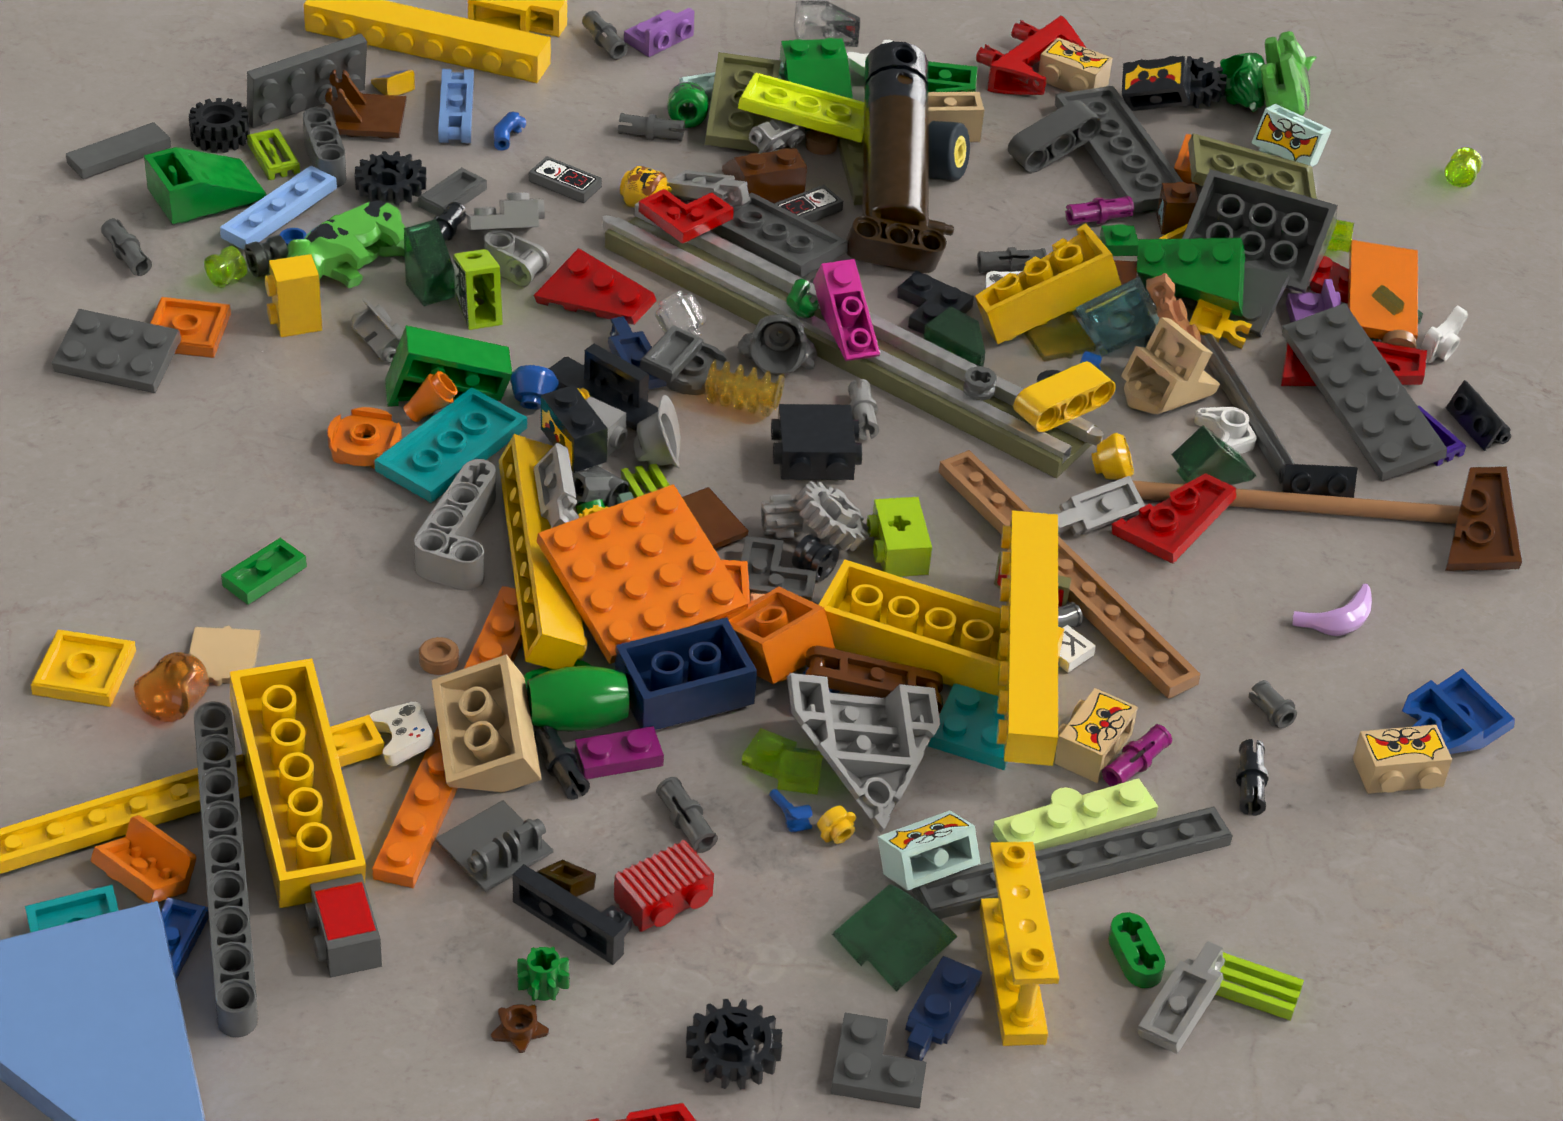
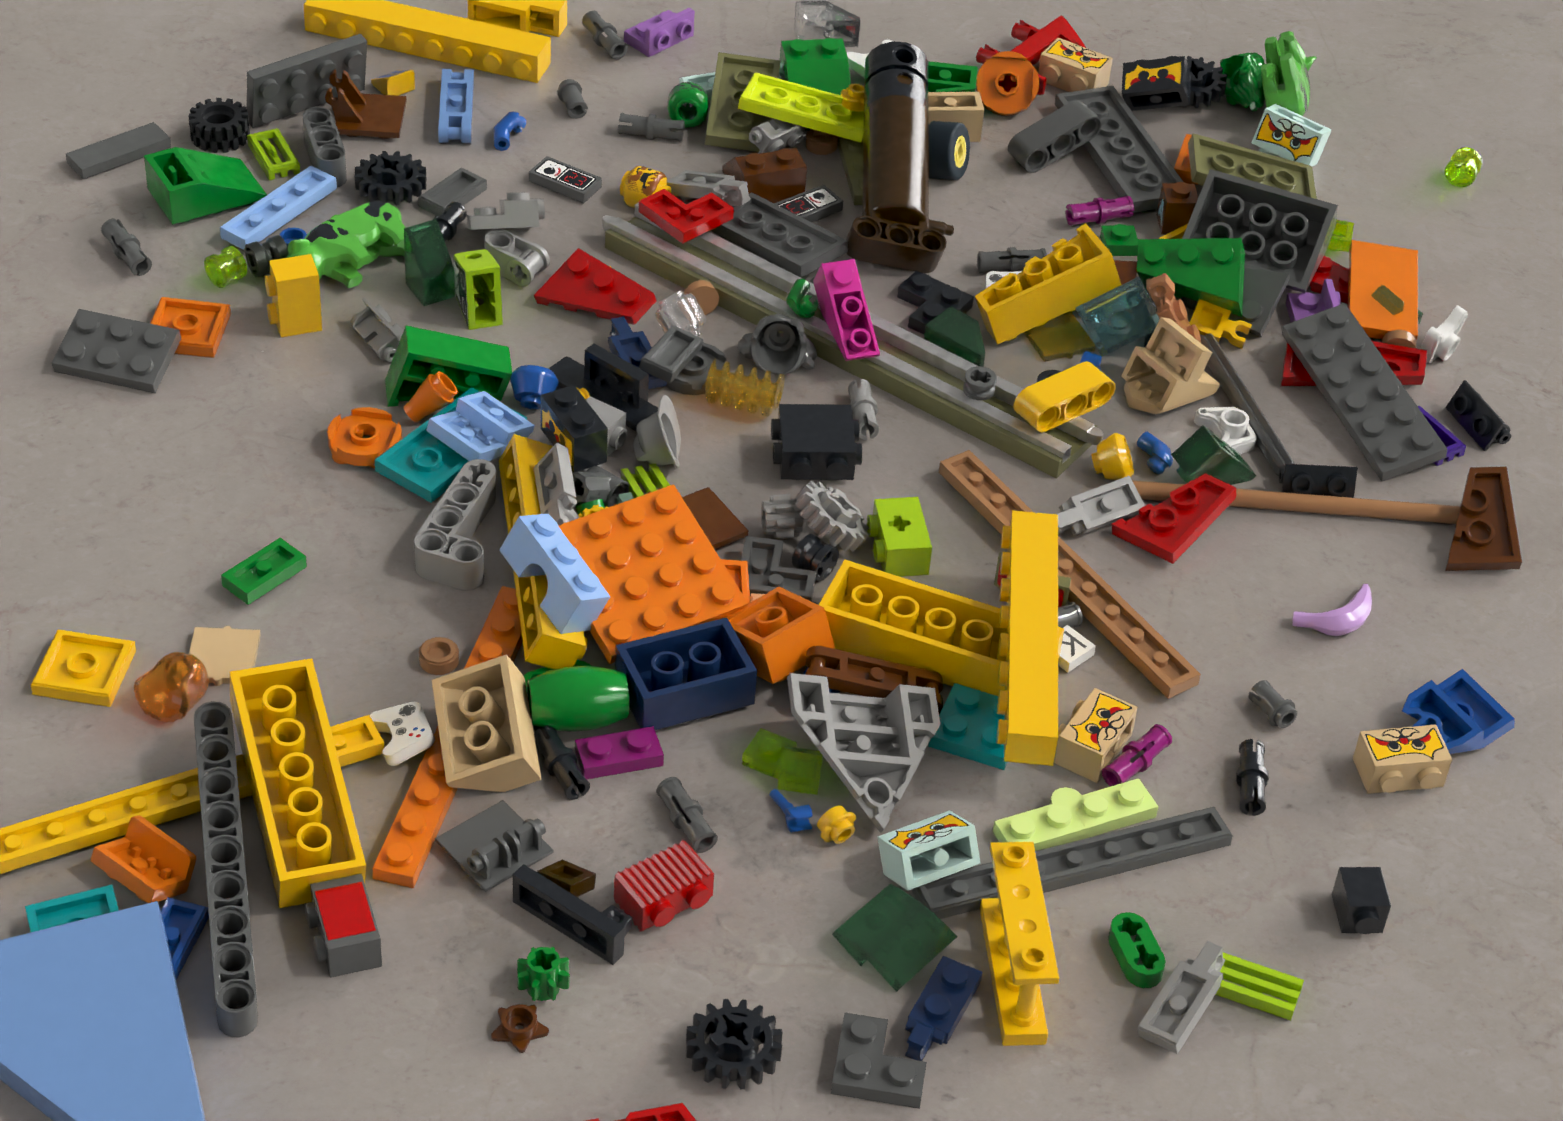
(479, 427): none -> light blue slope
(570, 93): none -> dark grey pin
(573, 592): none -> light blue arch
(705, 295): none -> medium nougat tile
(853, 97): none -> yellow plate
(1021, 72): none -> orange plate
(1159, 451): none -> blue arm
(1361, 900): none -> black brick

